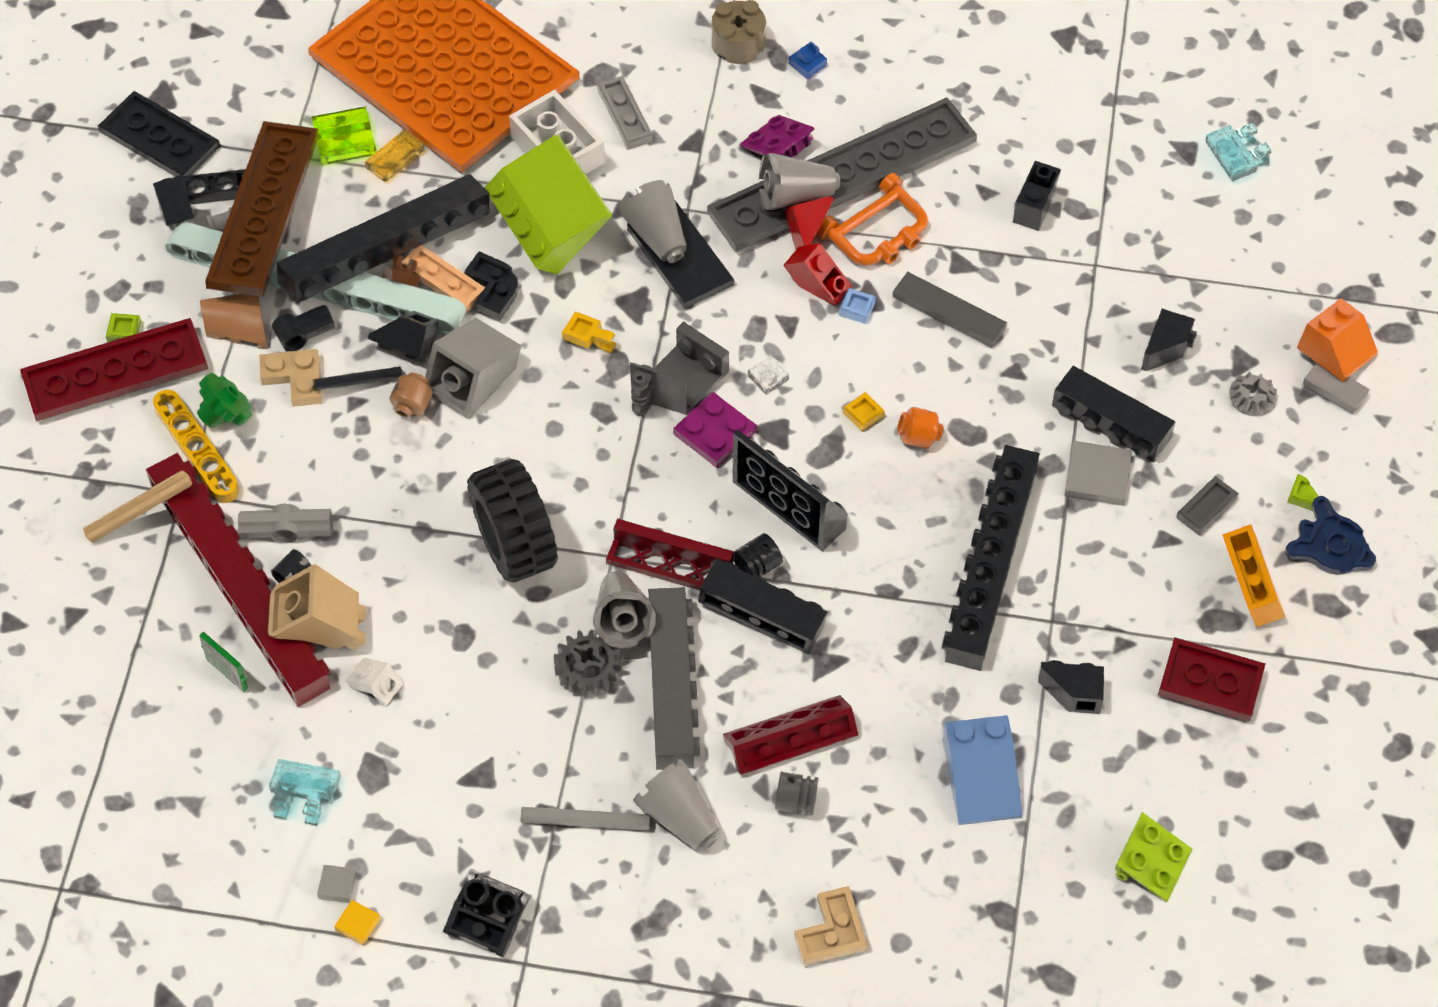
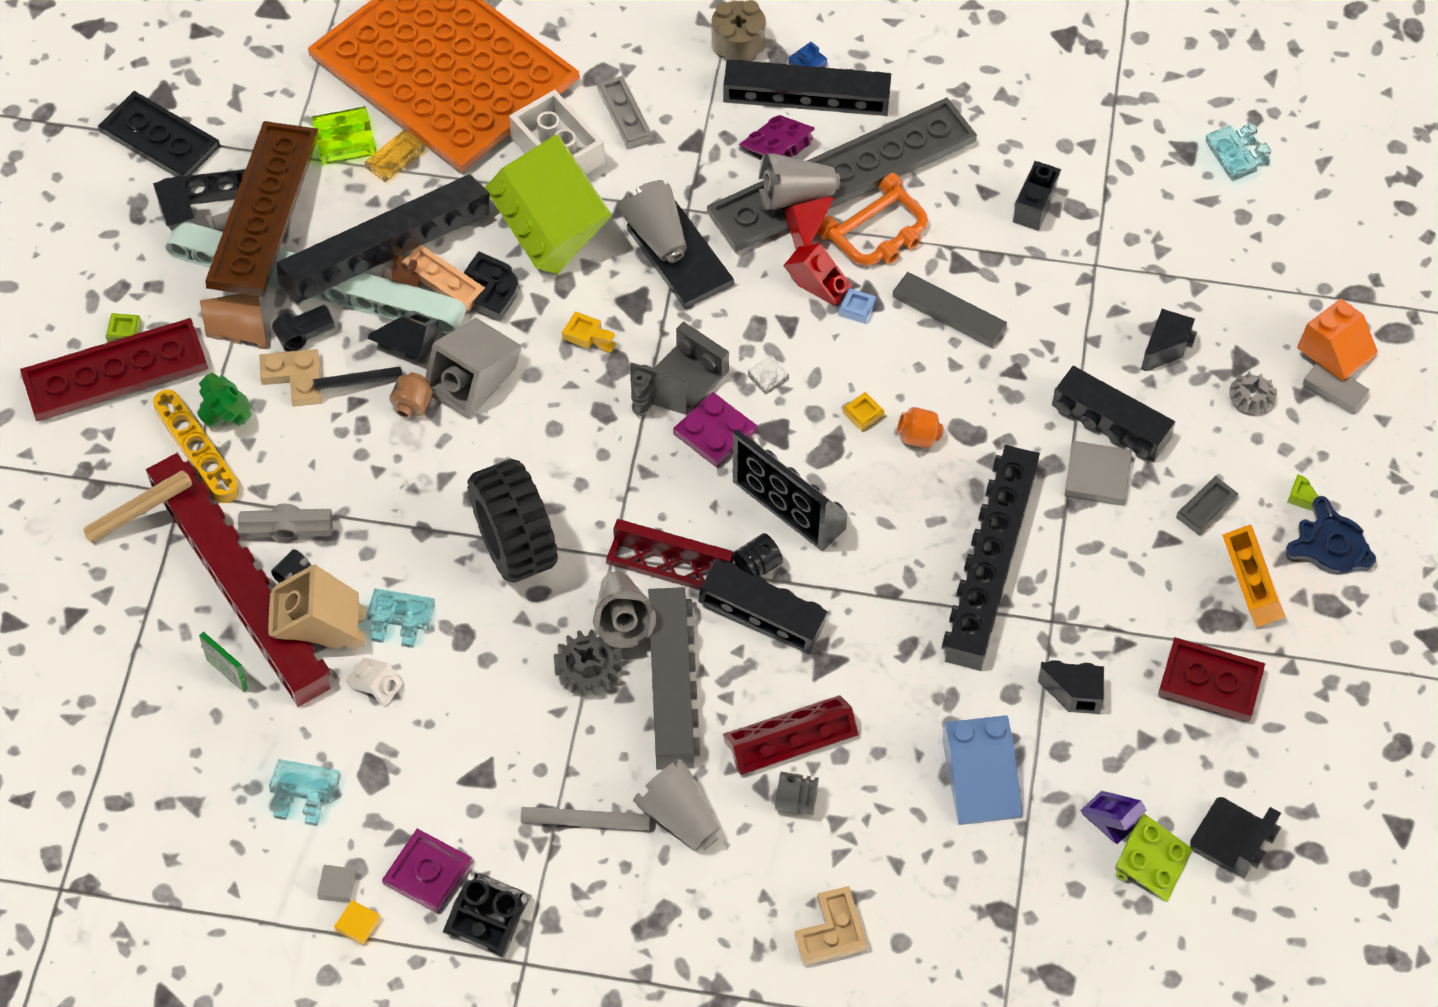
(399, 609): none -> clear light blue plate
(427, 871): none -> magenta tile
(806, 87): none -> black brick
(1113, 814): none -> dark purple slope
(1235, 836): none -> black bracket

